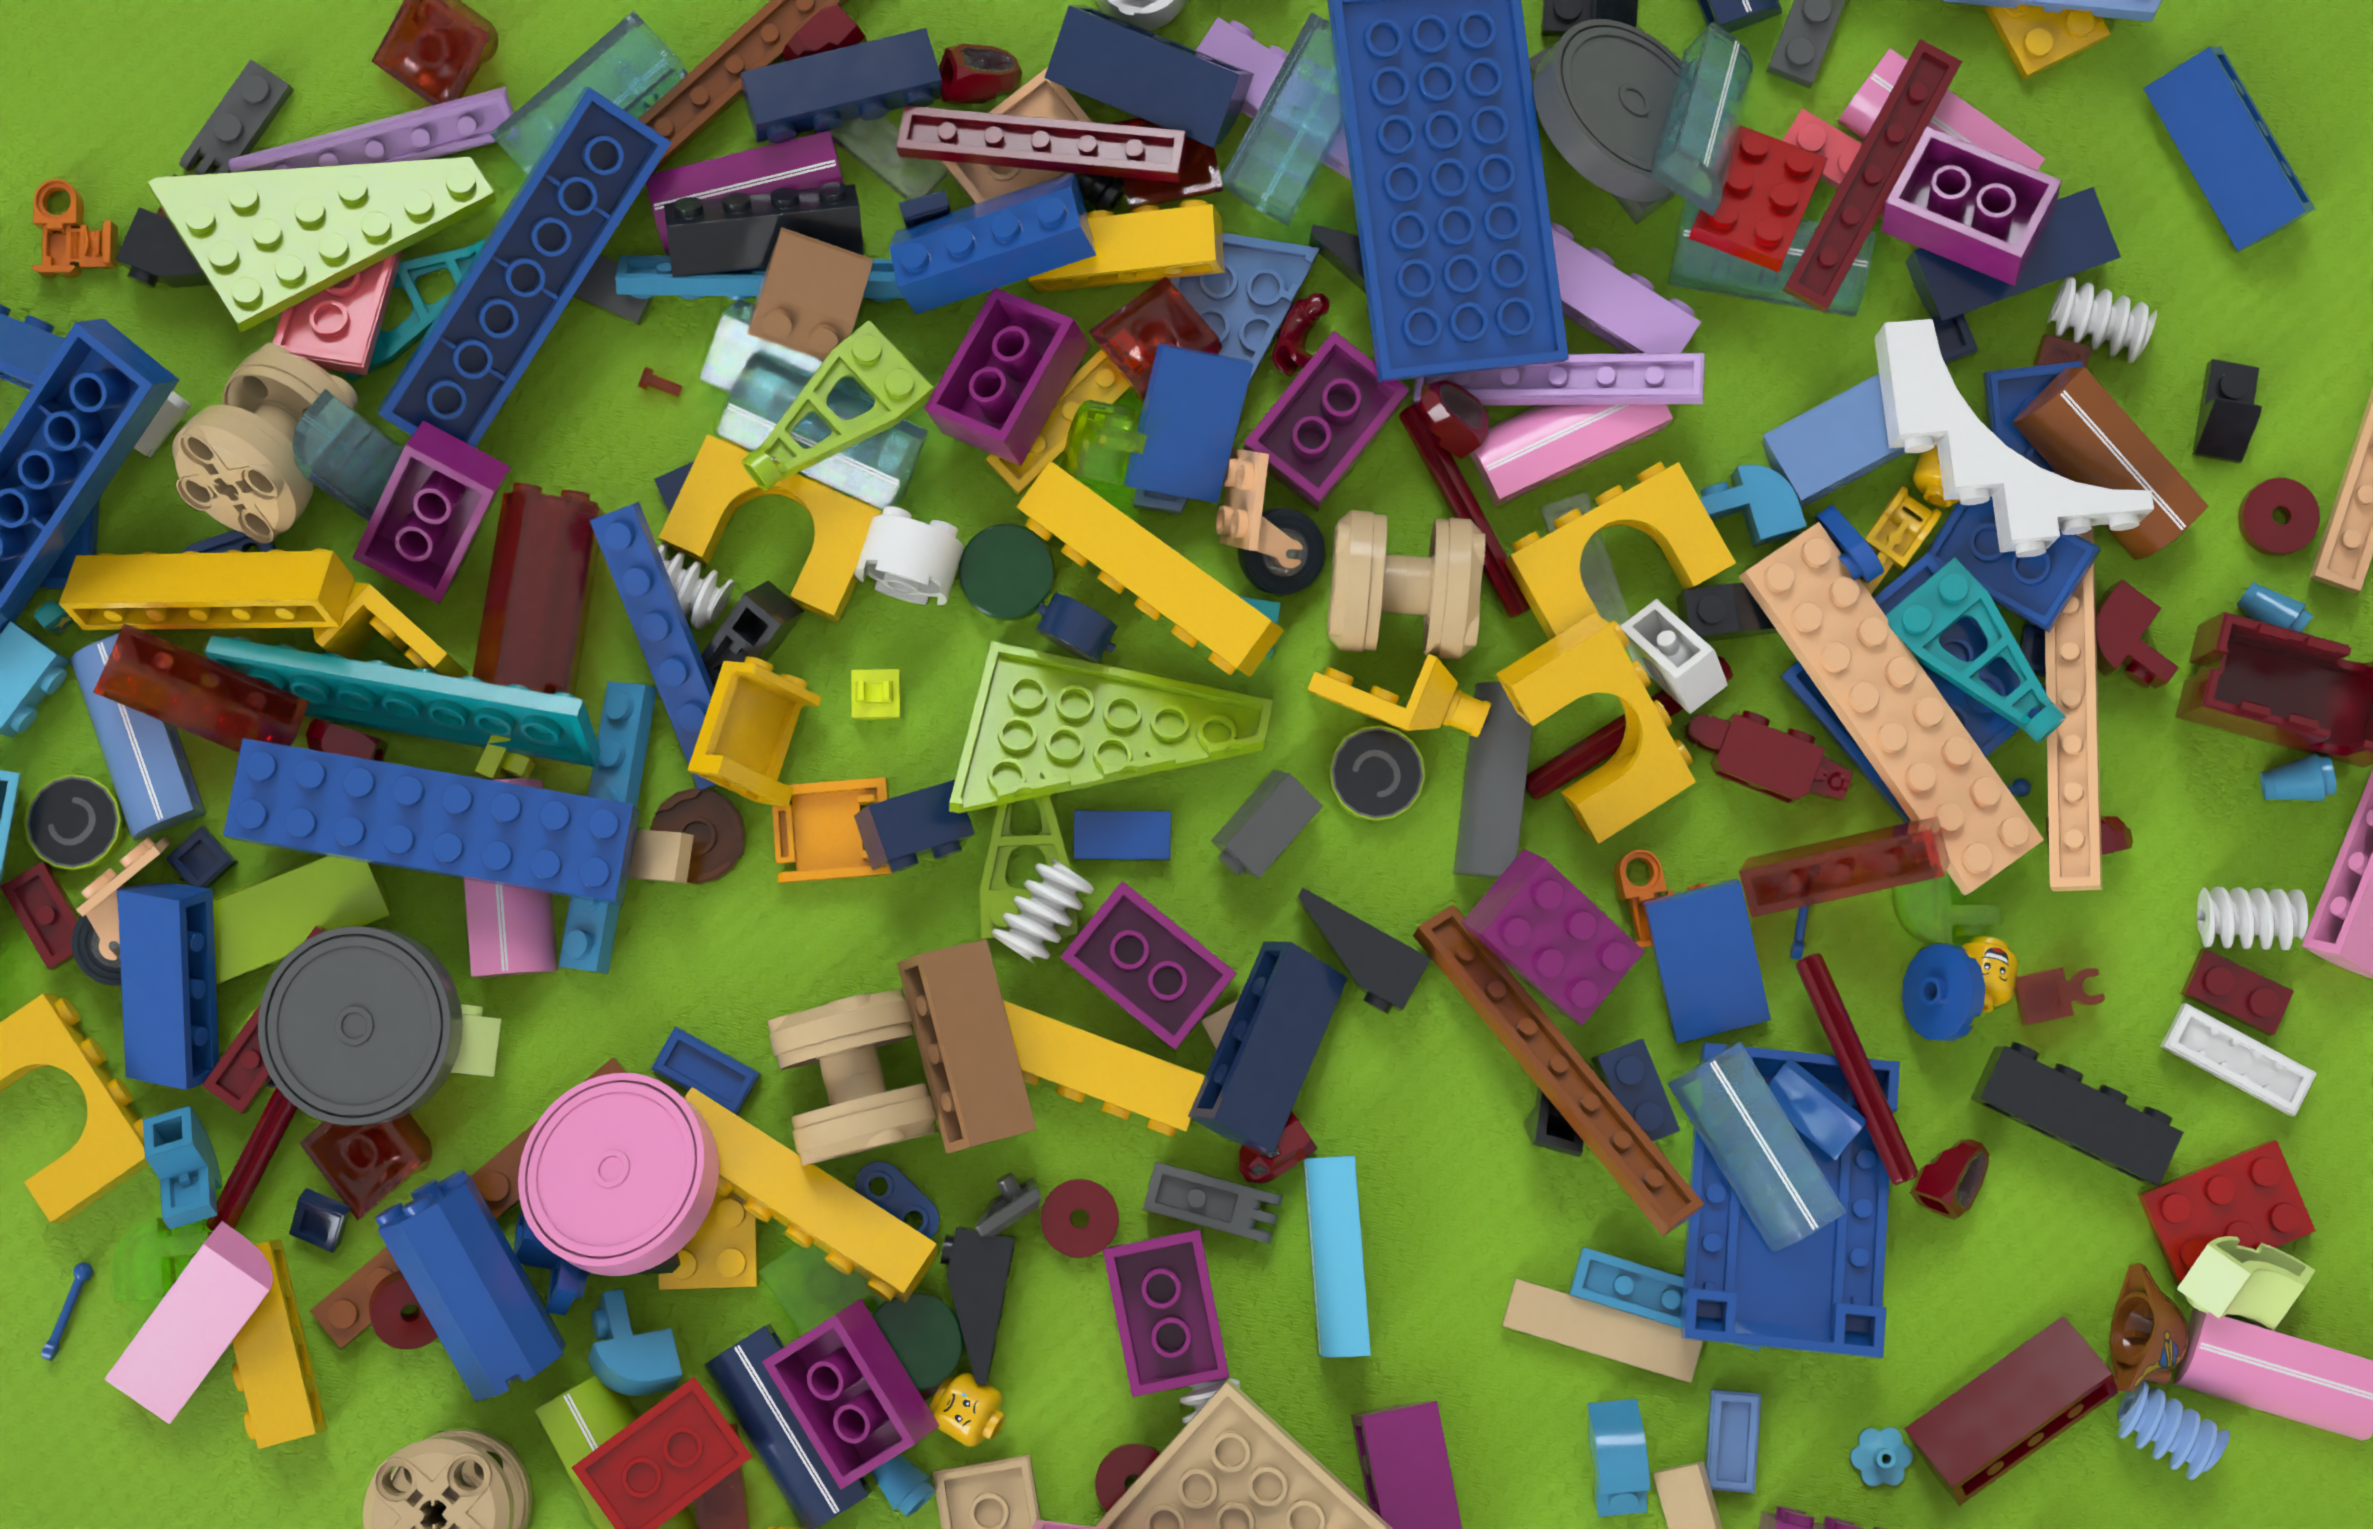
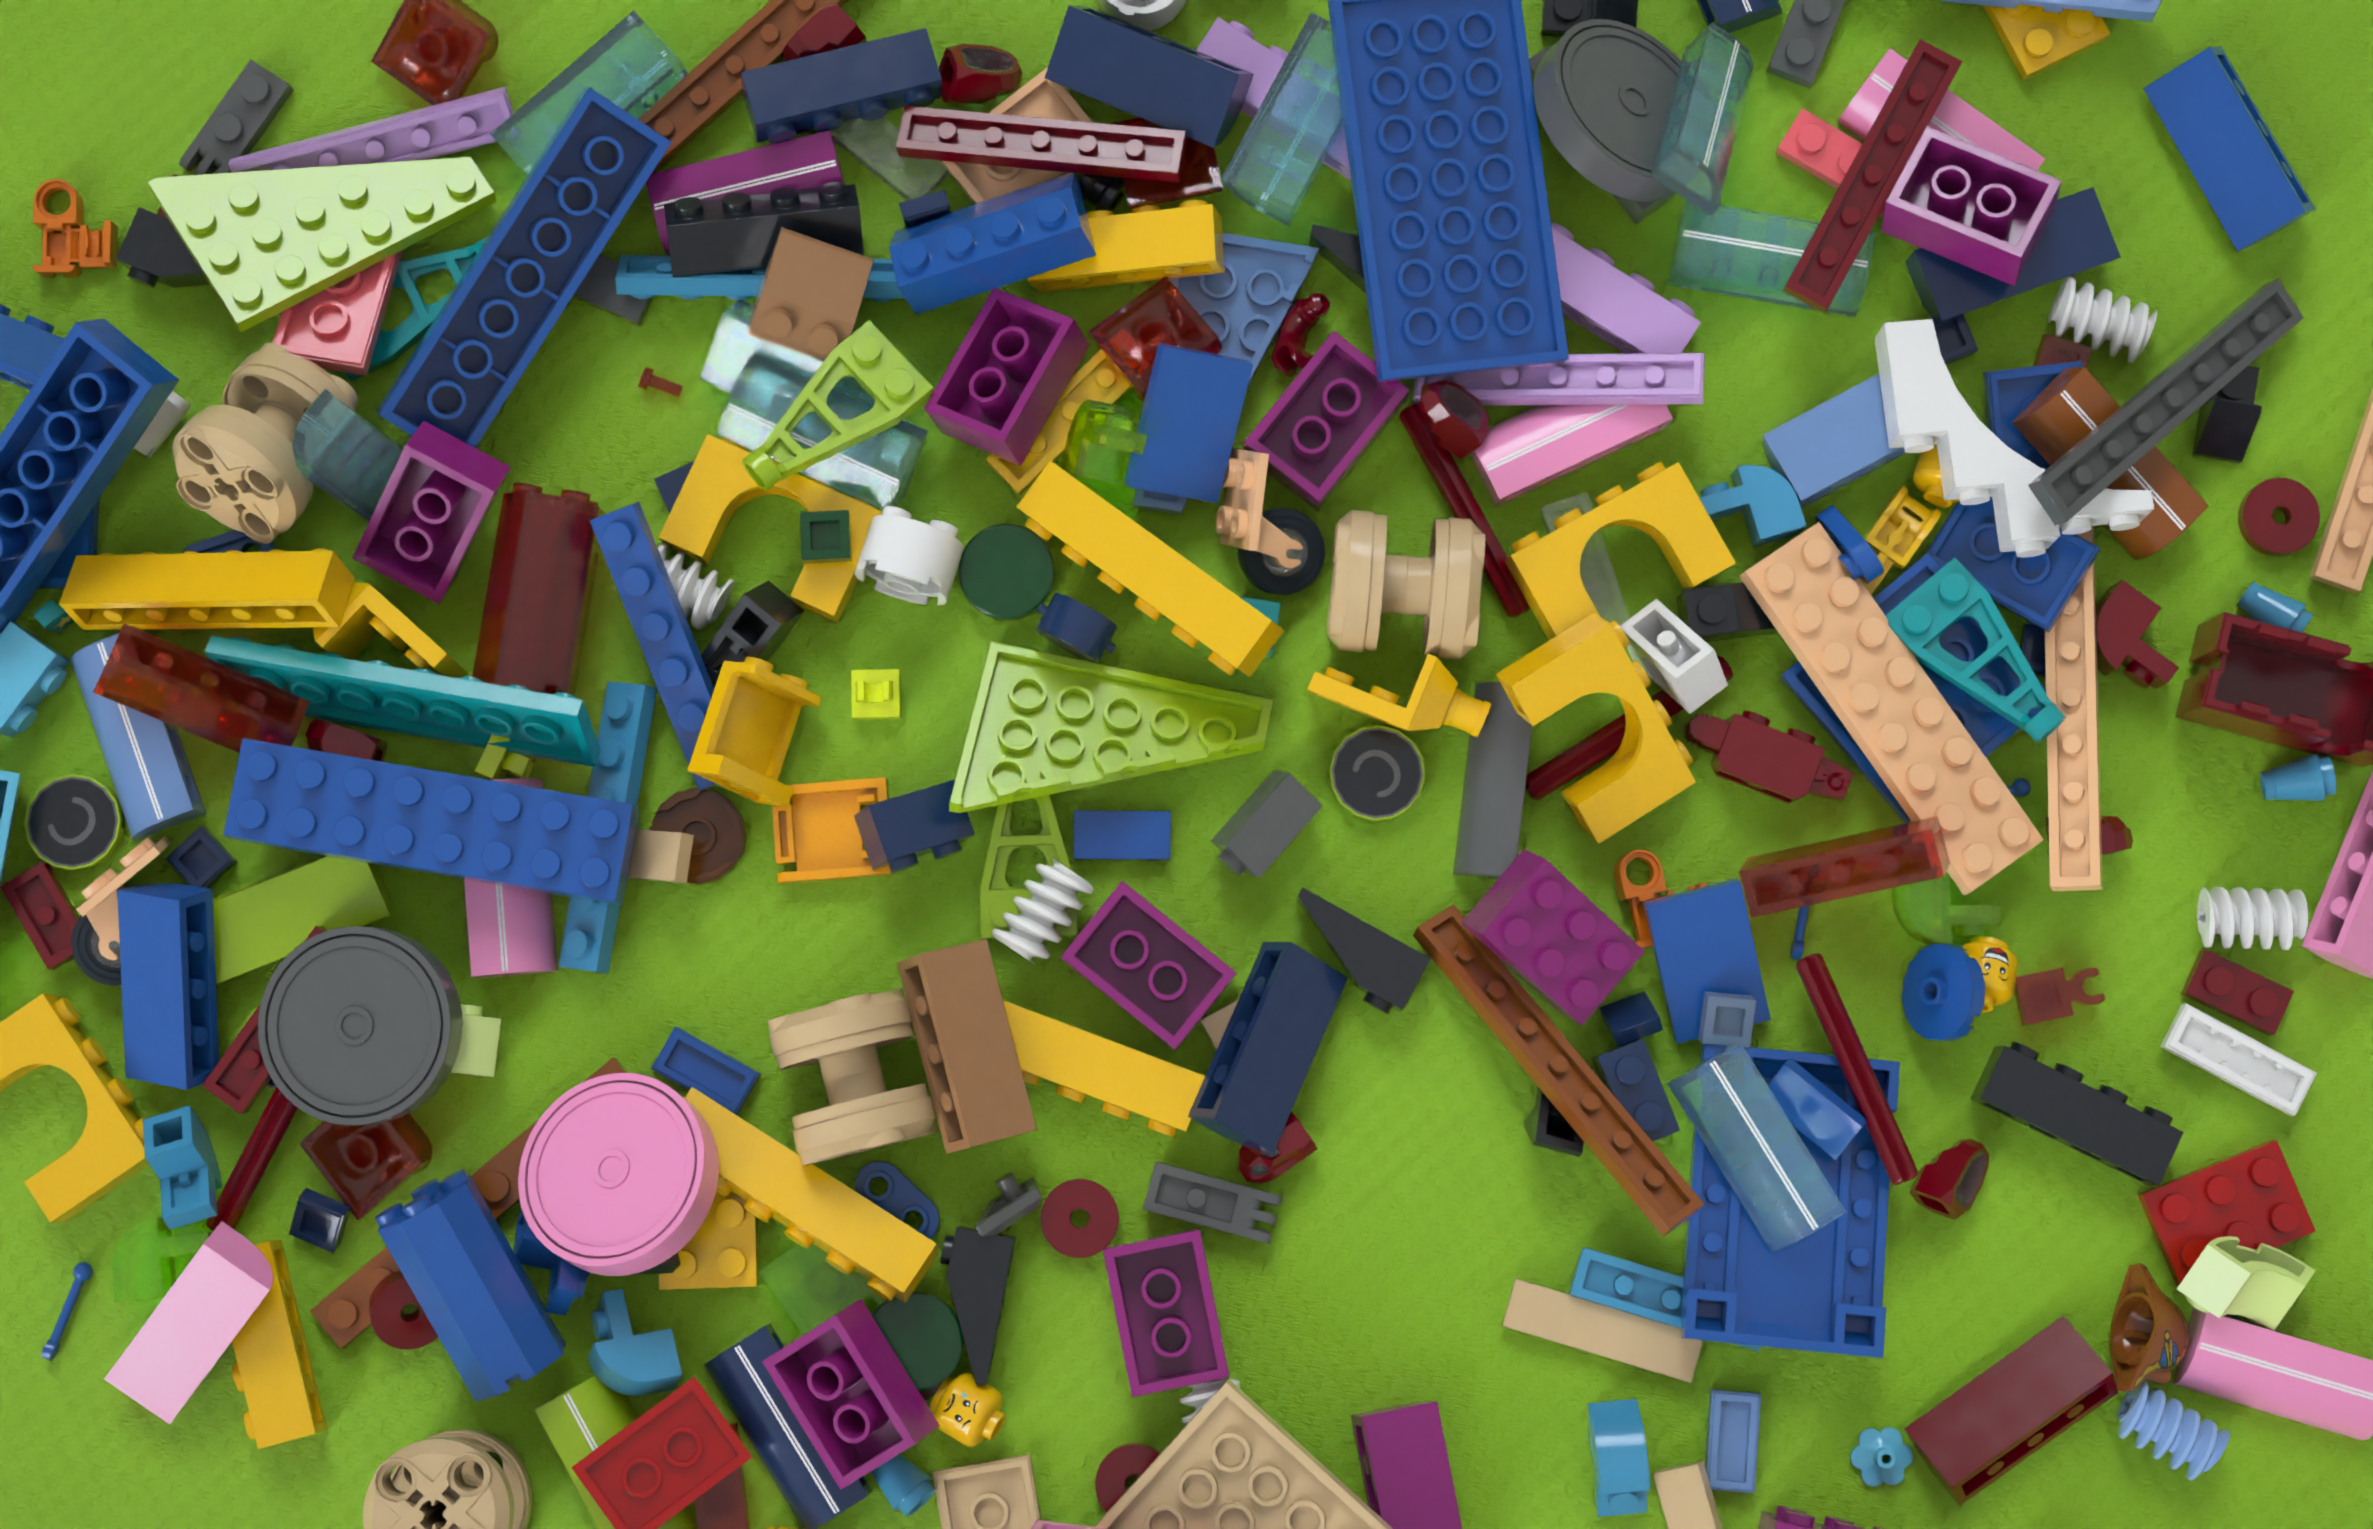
(825, 536): none -> dark green plate
(1336, 1256): medium azure brick -> none
(1631, 1018): none -> dark blue tile
(1727, 1019): none -> sand blue plate
(1761, 200): red plate -> none
(2165, 402): none -> dark grey plate

